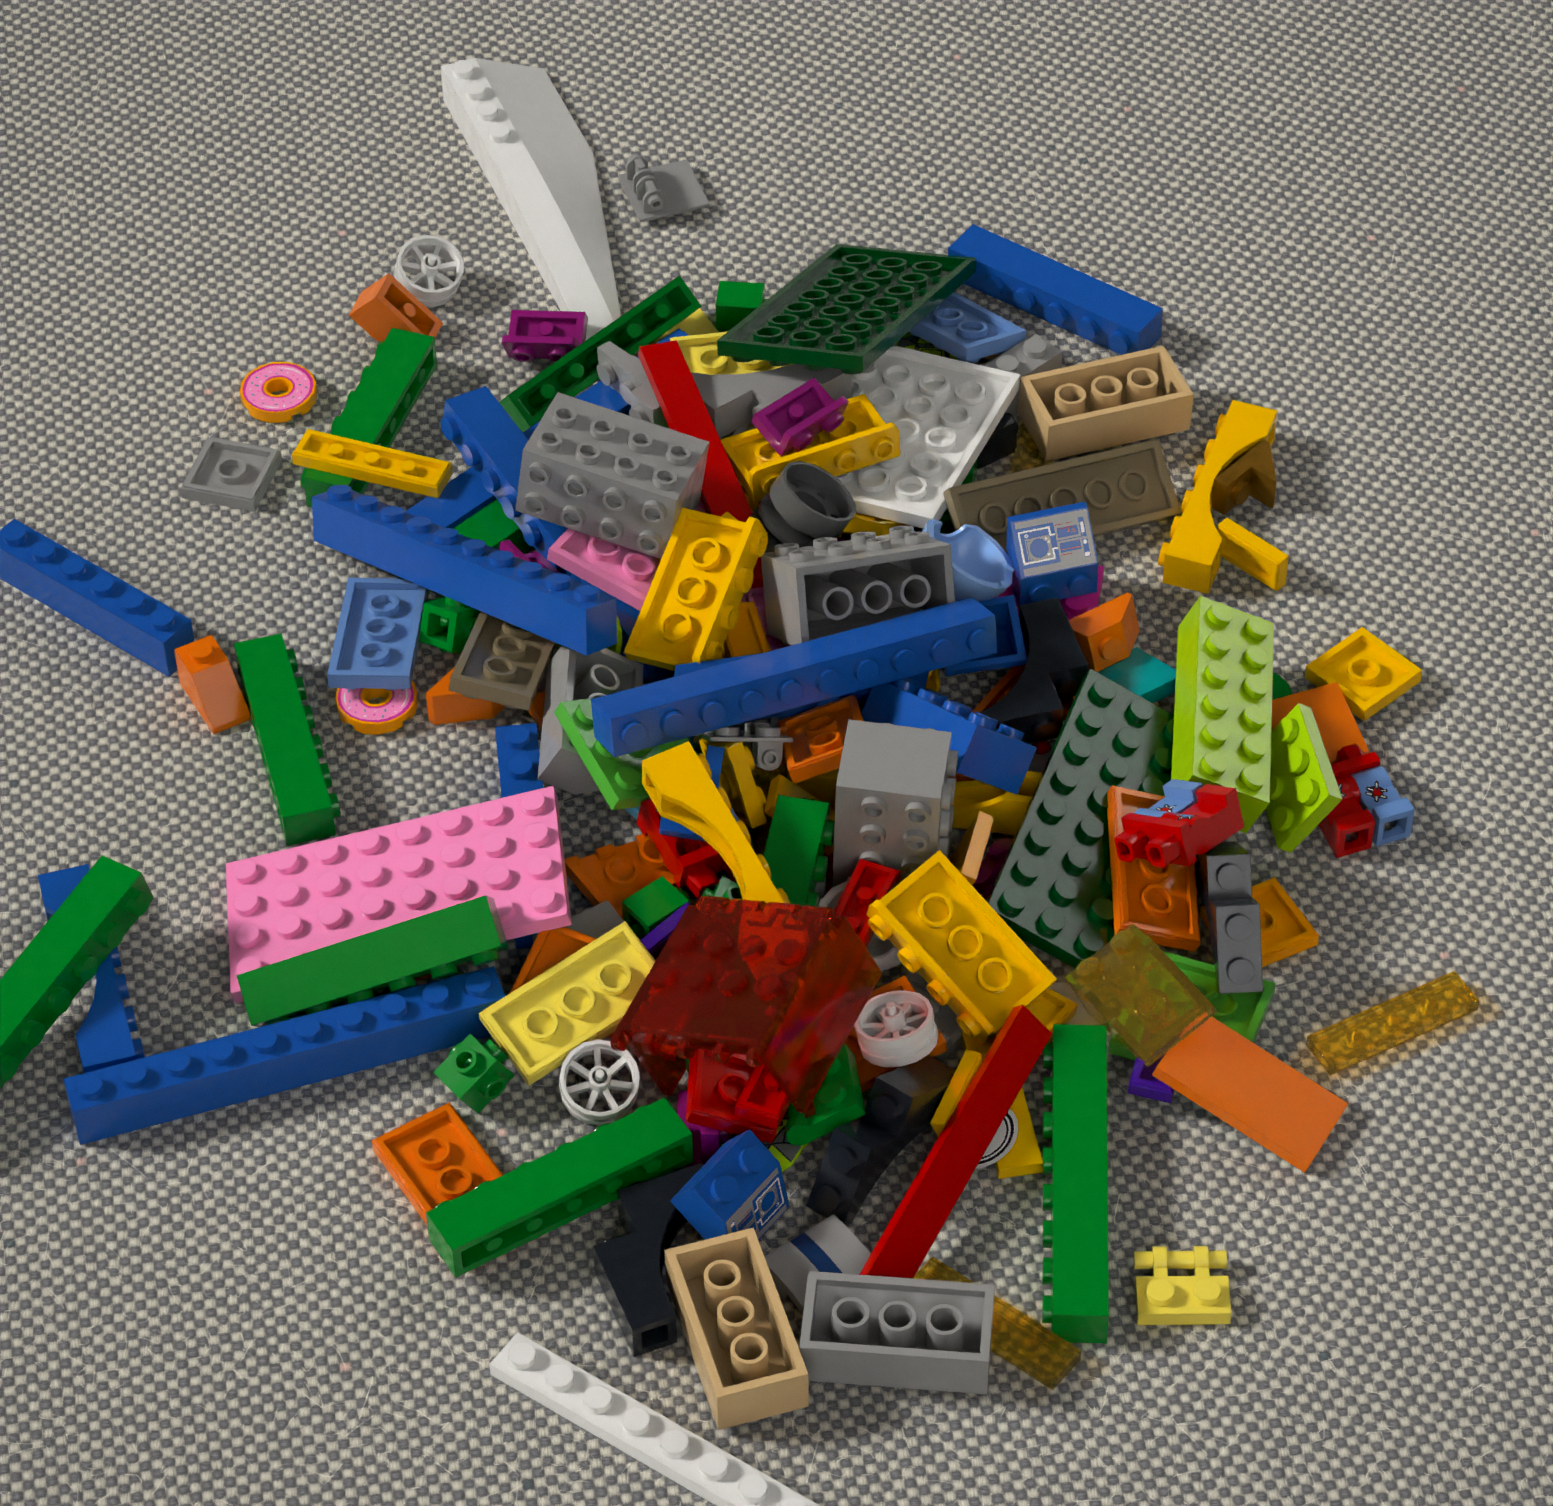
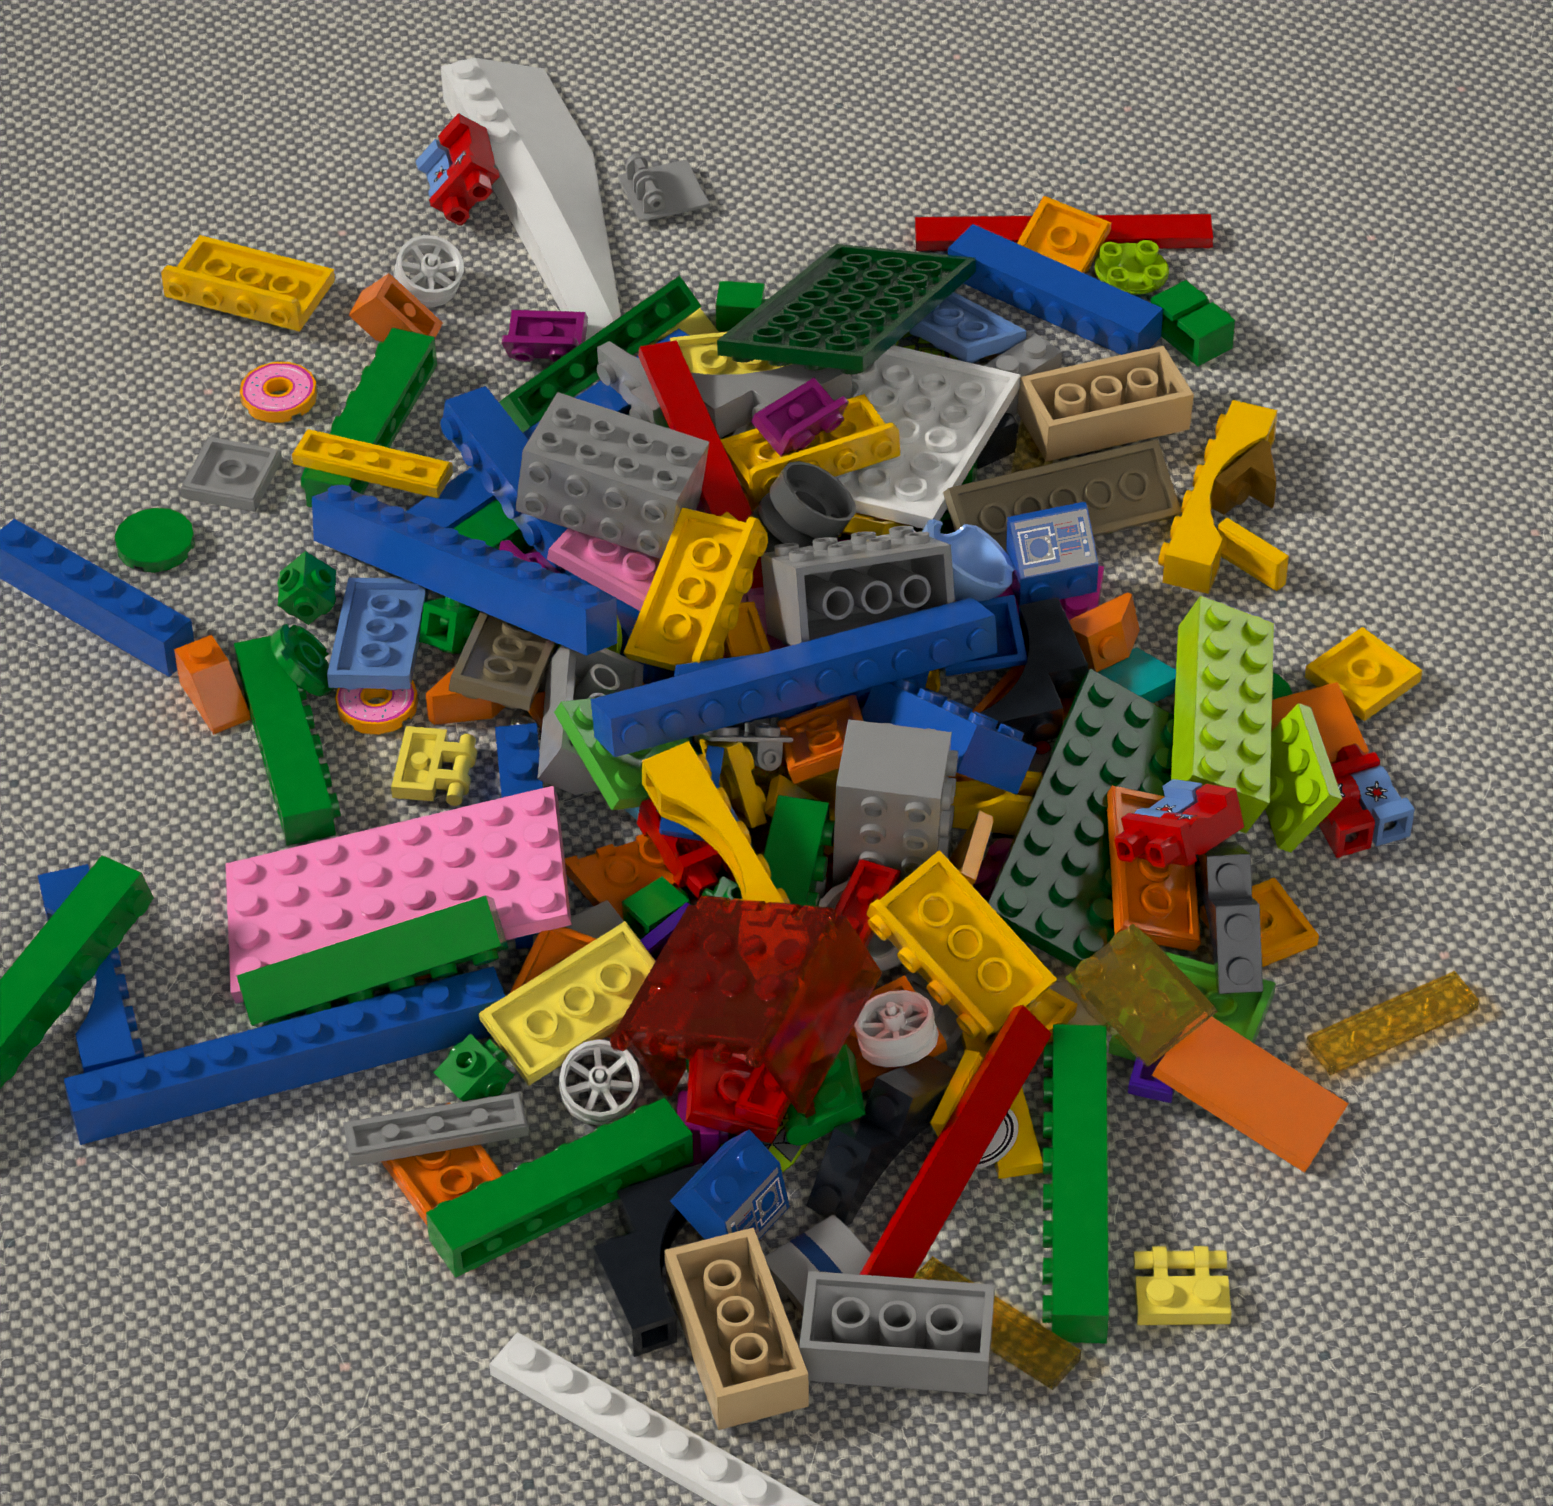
(154, 539): none -> green tile
(248, 282): none -> yellow bracket
(302, 658): none -> green tile
(307, 588): none -> green brick
(420, 765): none -> light yellow plate
(435, 1129): none -> light grey tile
(459, 168): none -> red hips
(1065, 234): none -> light orange tile
(1132, 266): none -> lime dish
(1165, 230): none -> red tile
(1194, 324): none -> green piece

